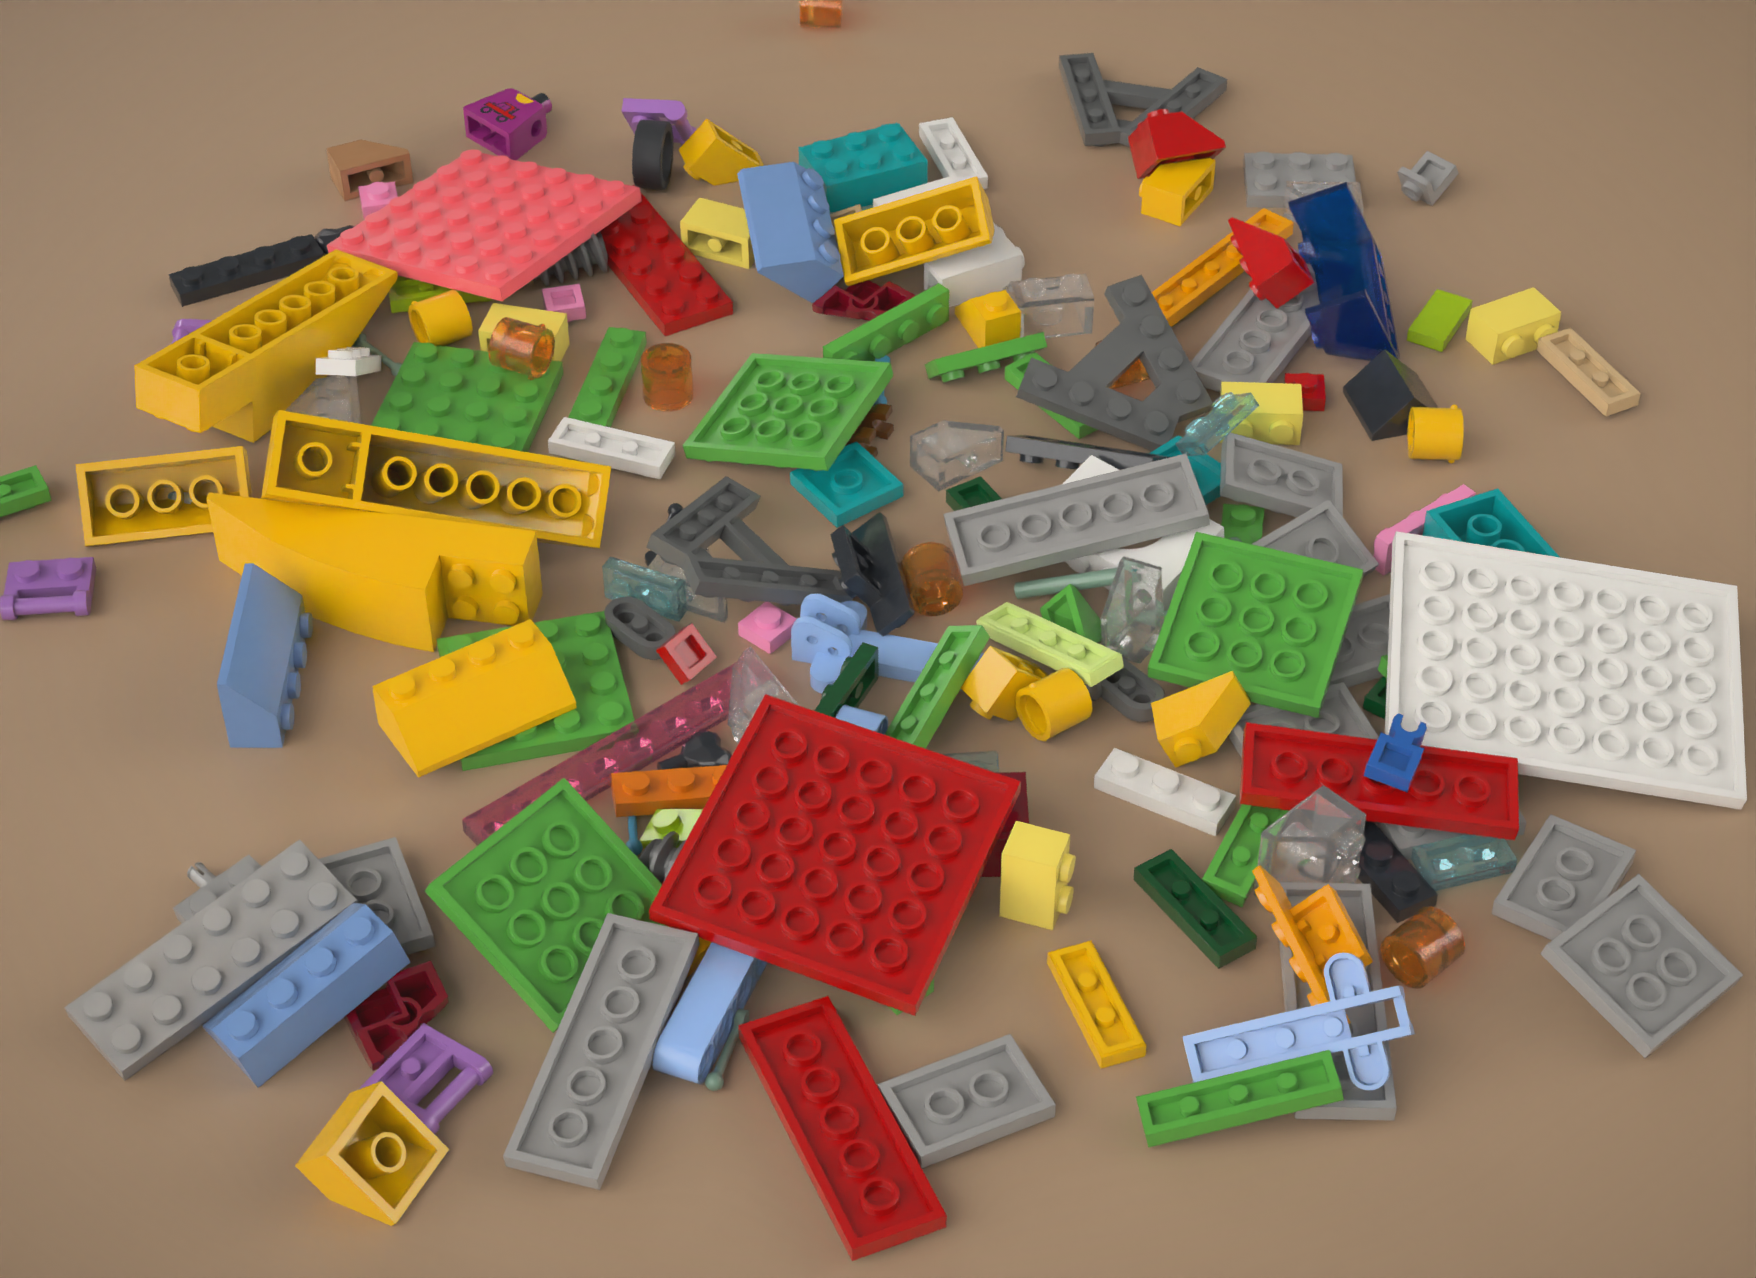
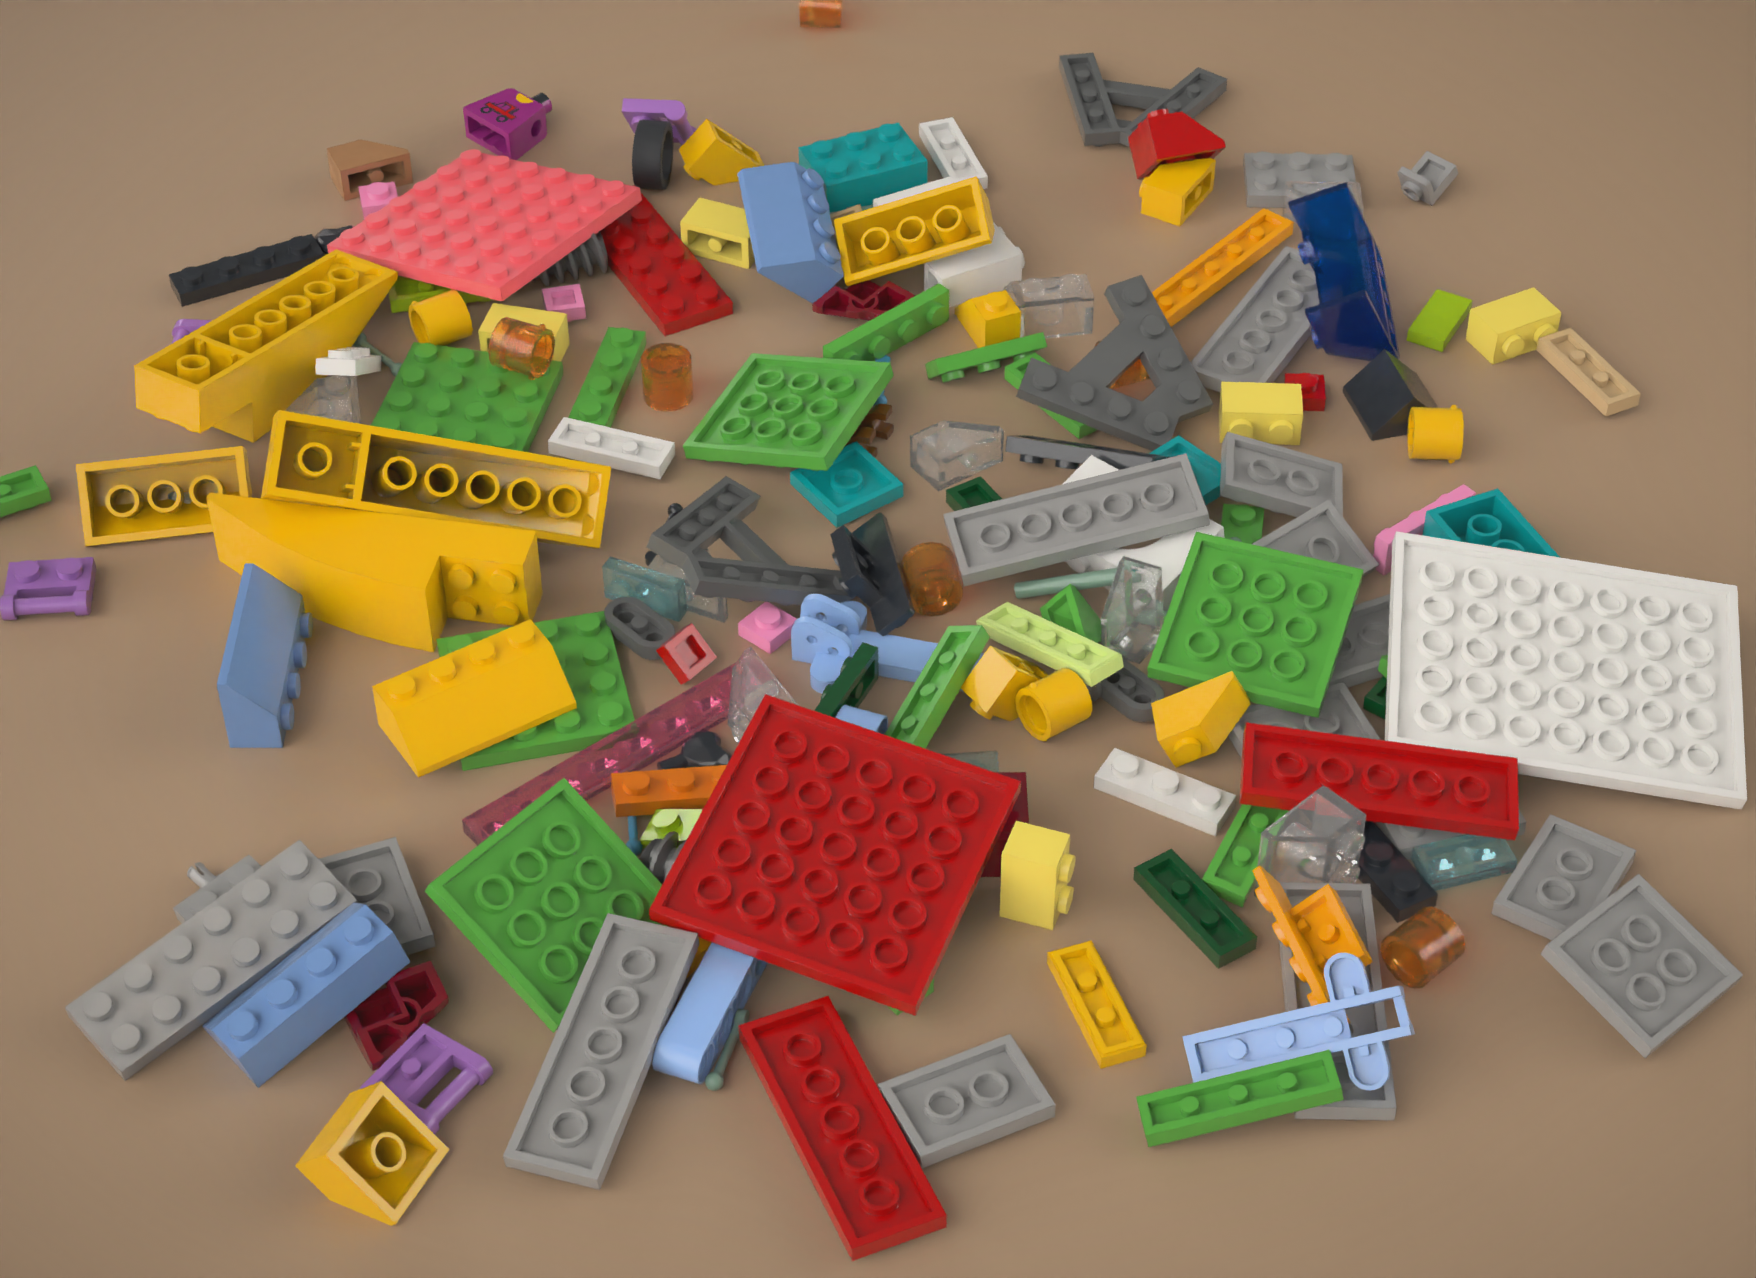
(1208, 431): clear light blue plate -> none
(1271, 262): red slope -> none
(1396, 755): blue plate -> none

